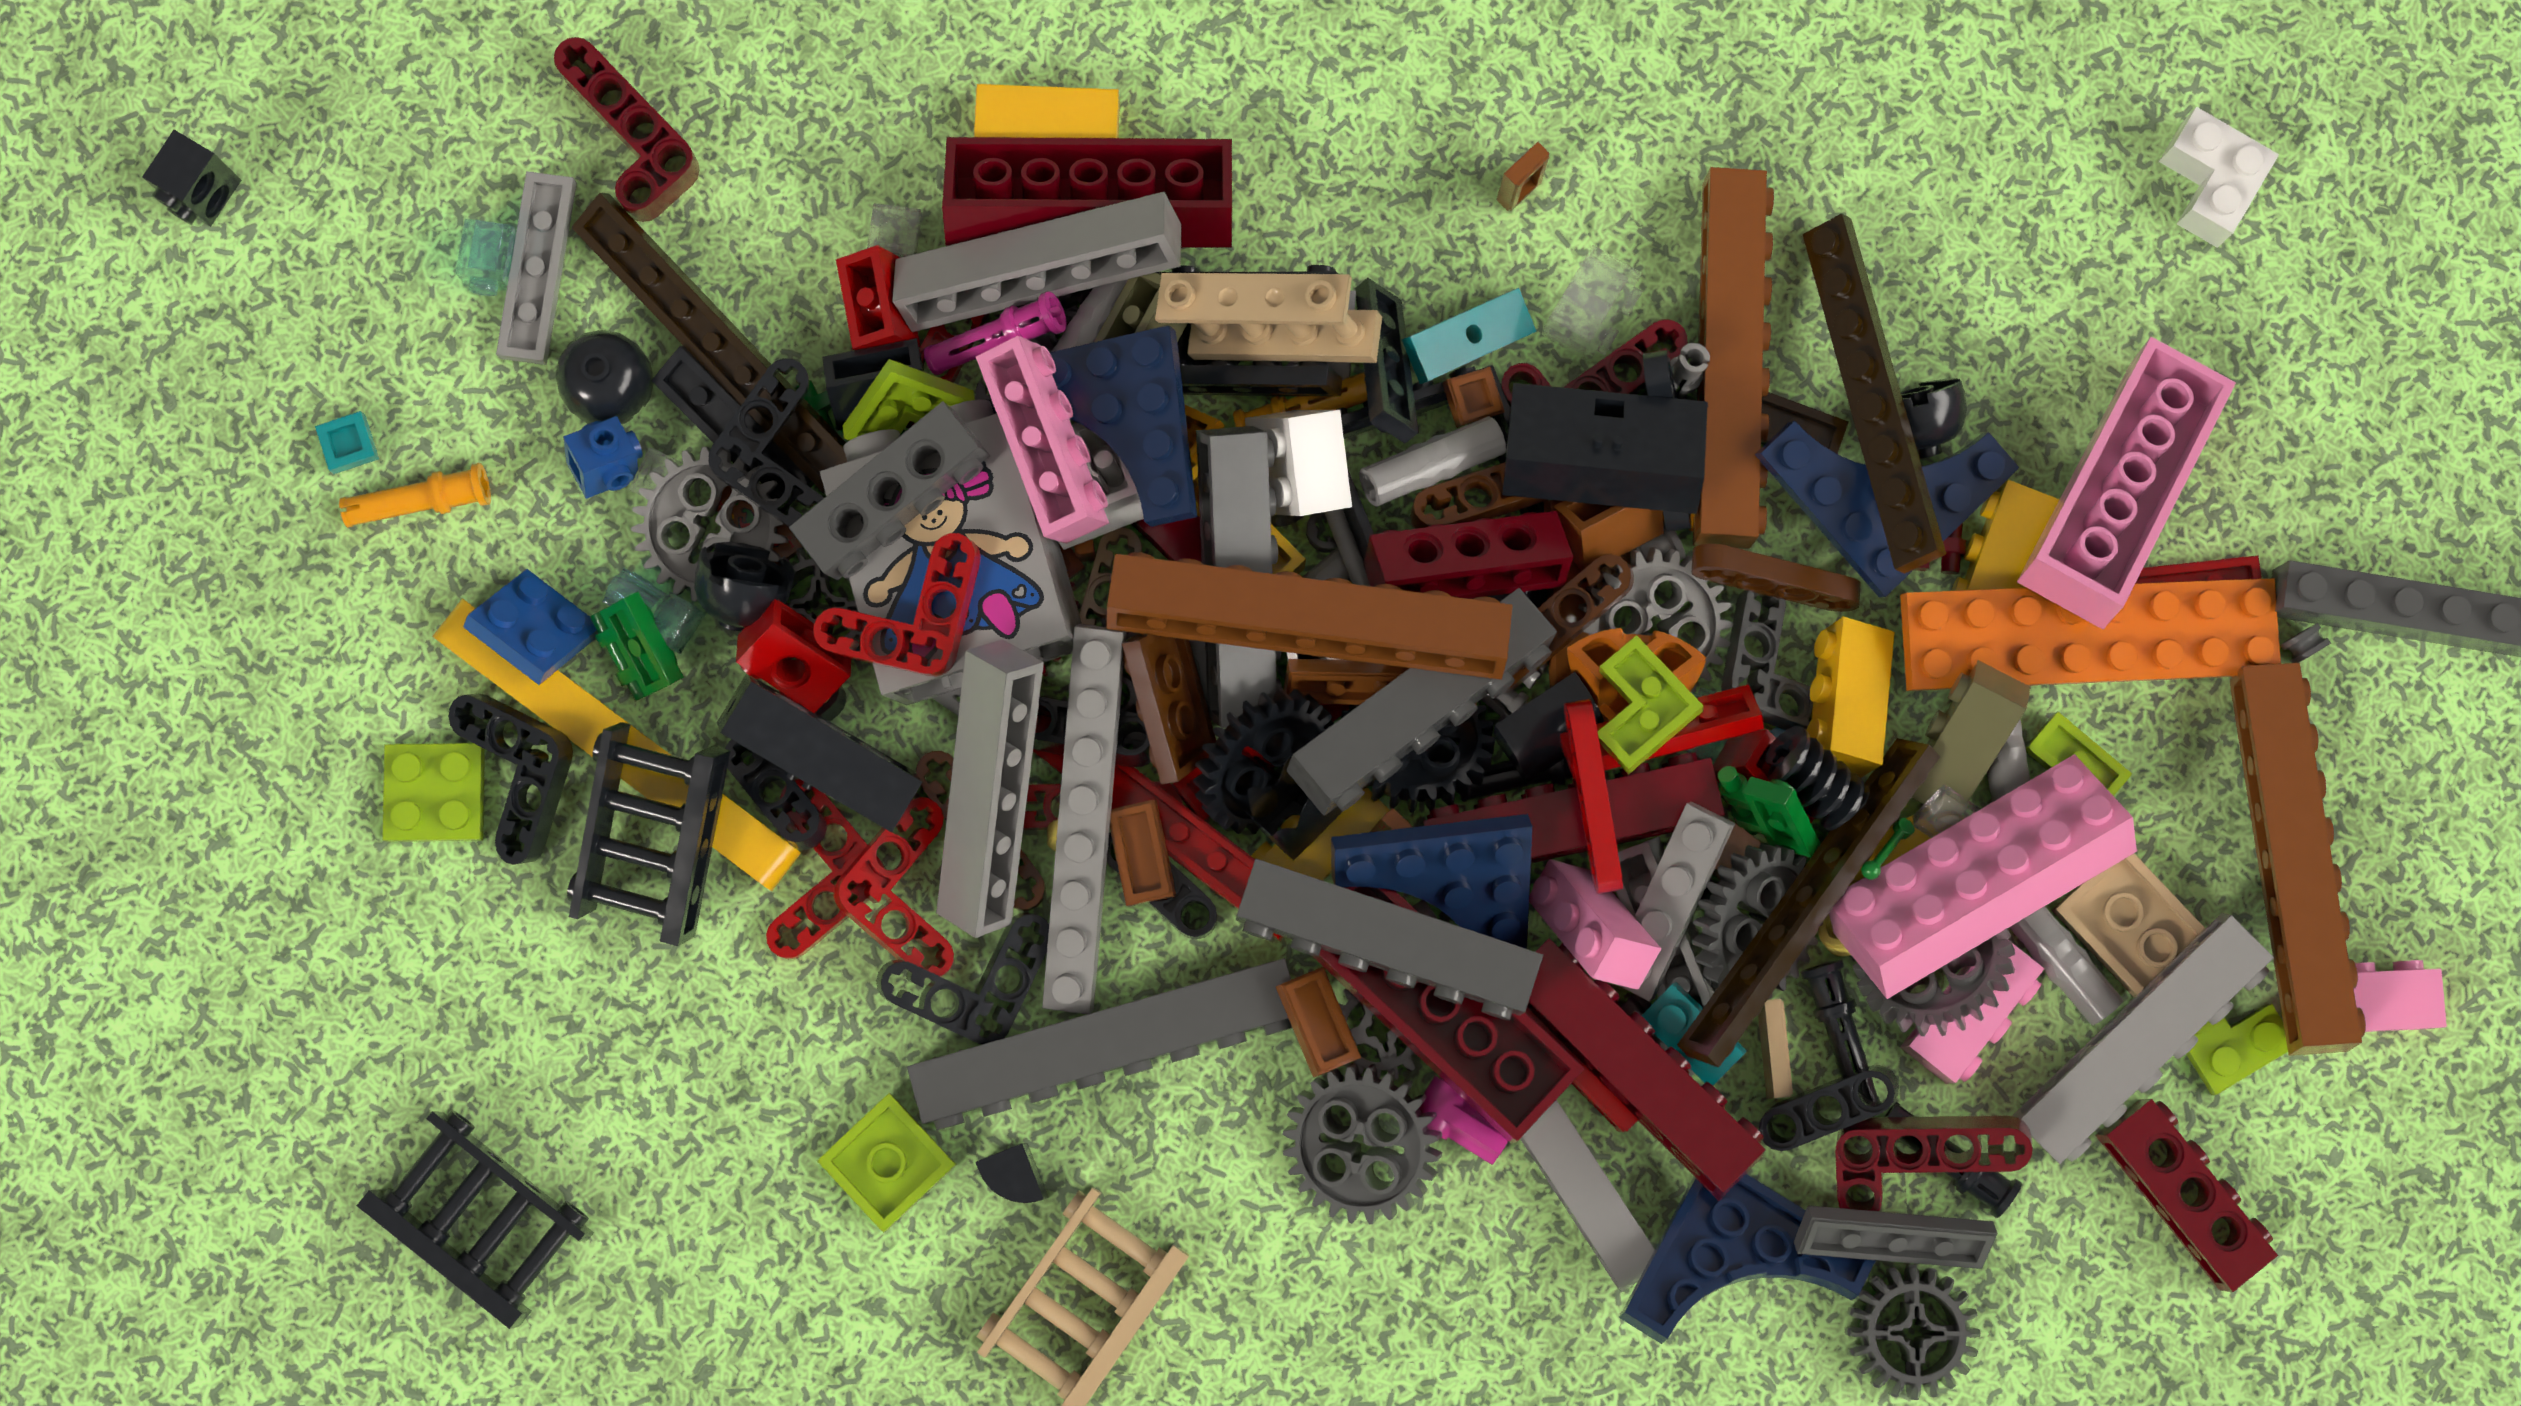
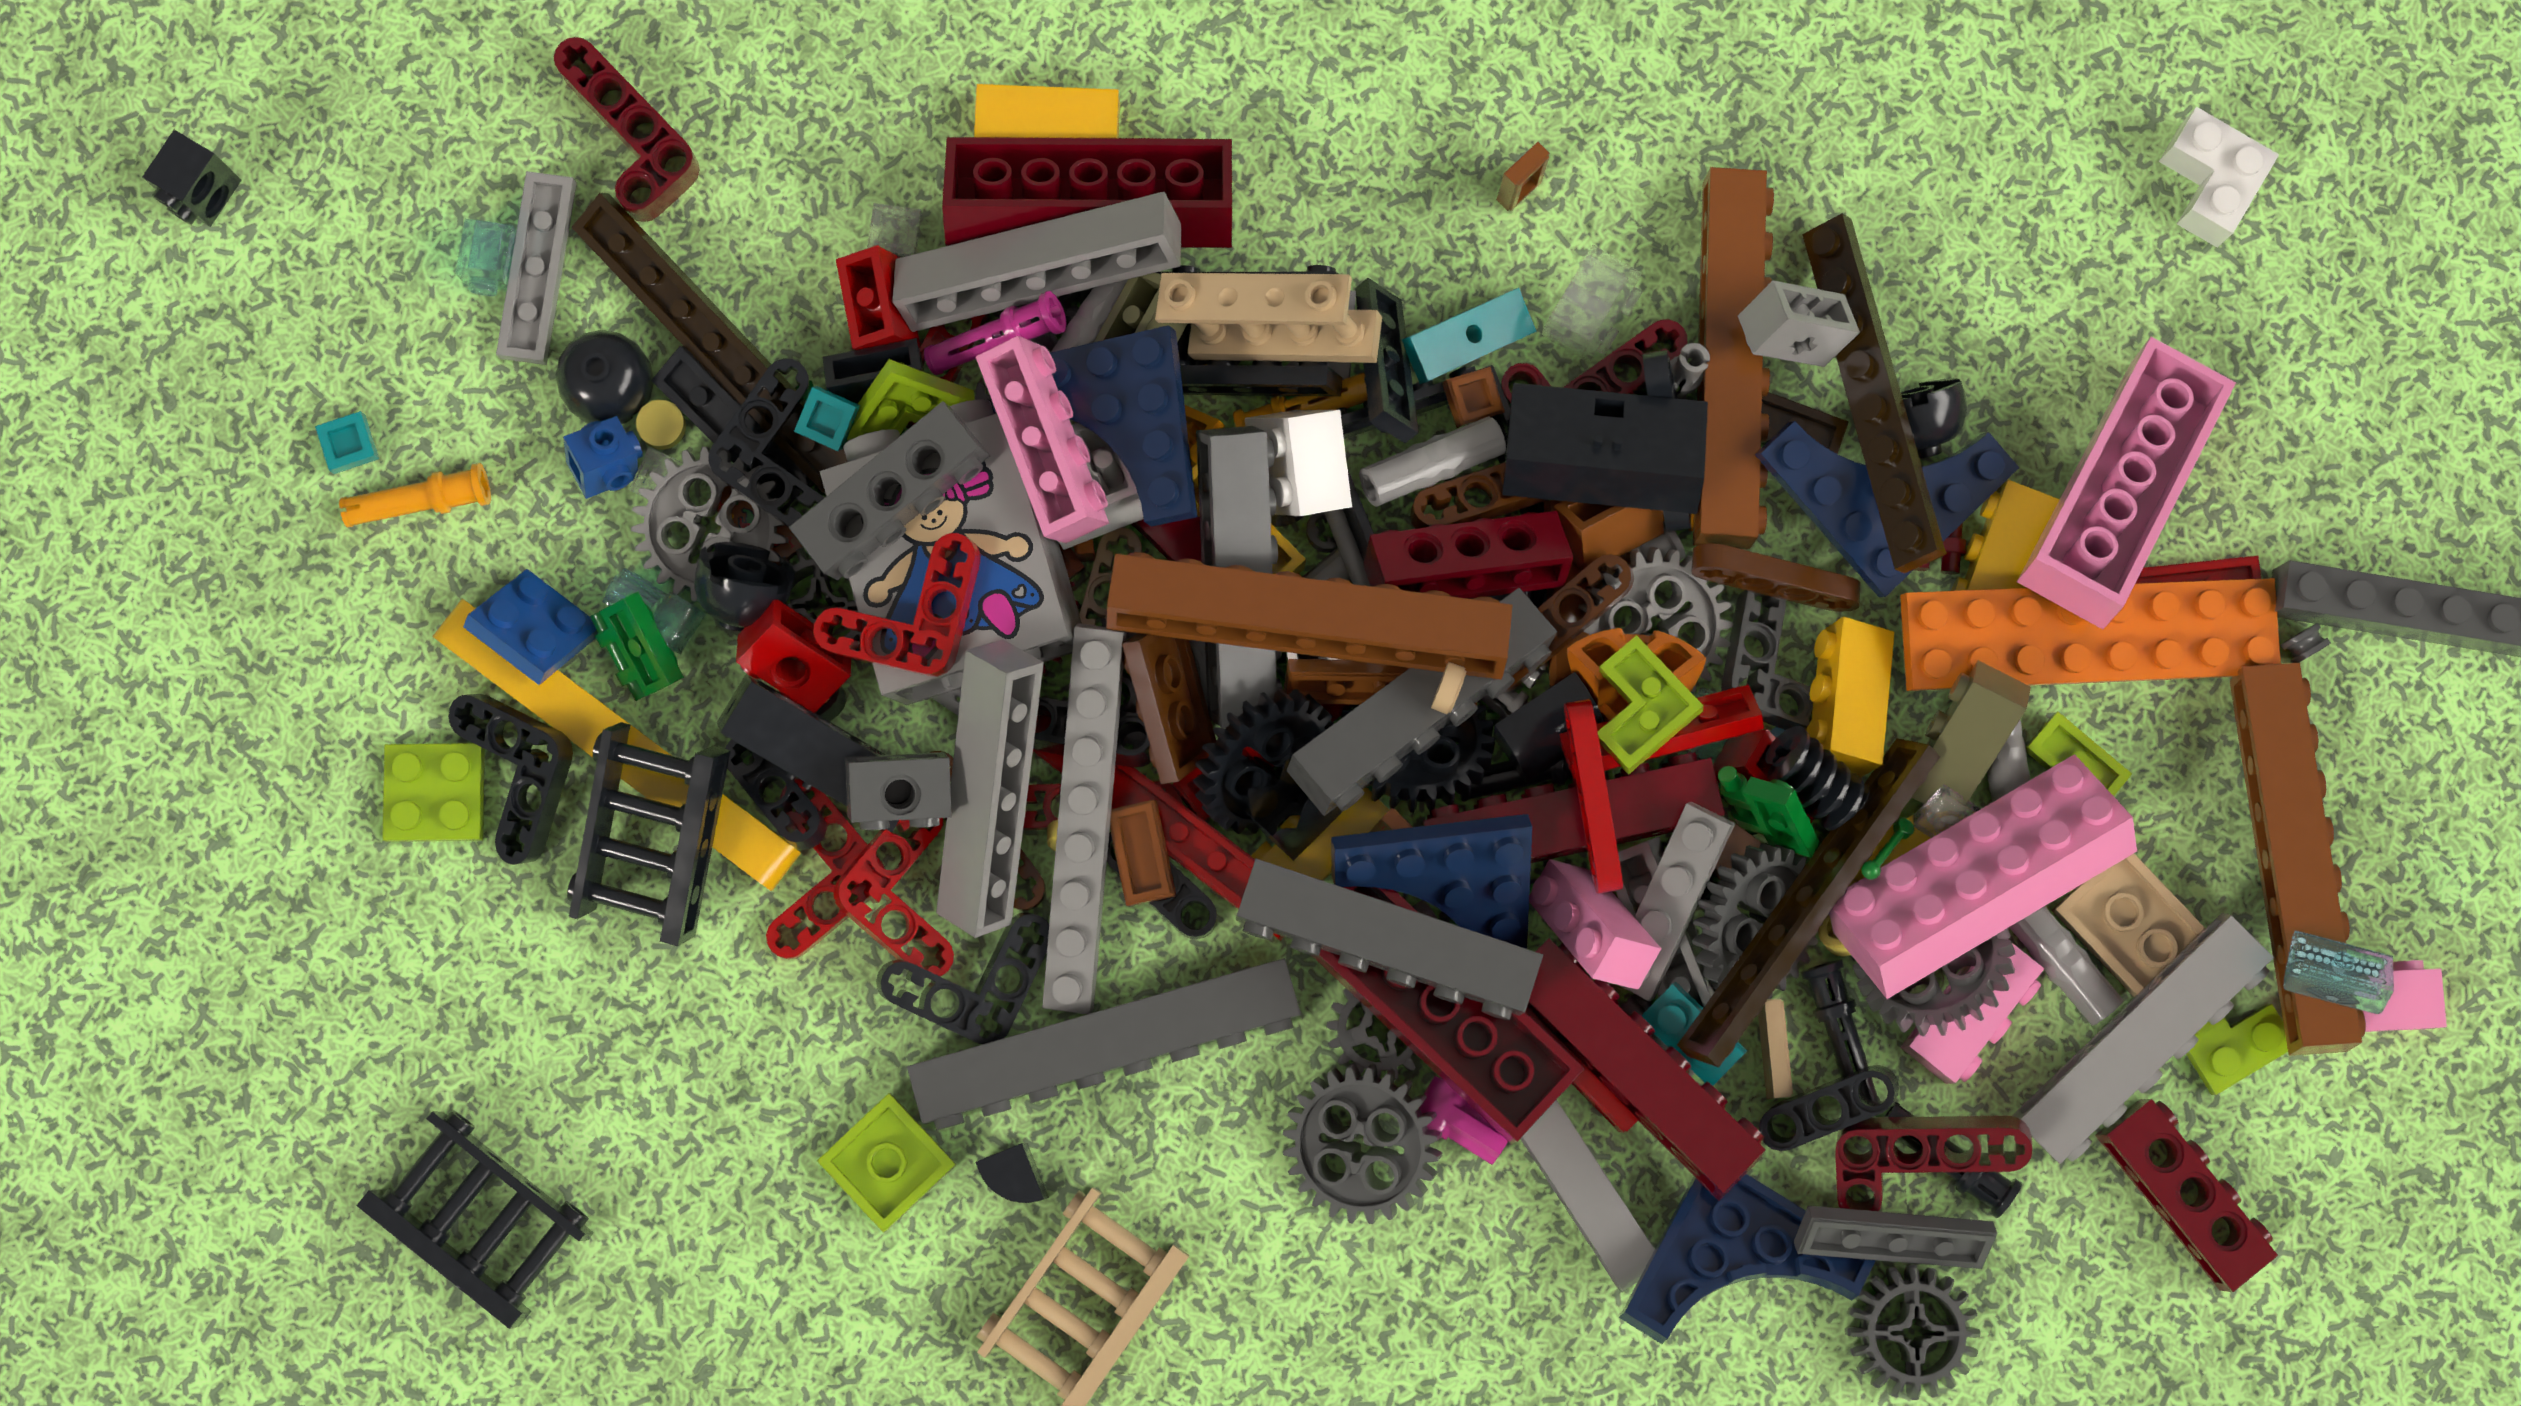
(660, 424): none -> light yellow tile
(827, 418): none -> teal plate
(870, 776): none -> dark grey brick
(1318, 1022): dark orange tile -> none
(1449, 688): none -> tan tile
(1798, 323): none -> light grey brick
(2339, 973): none -> clear light blue slope

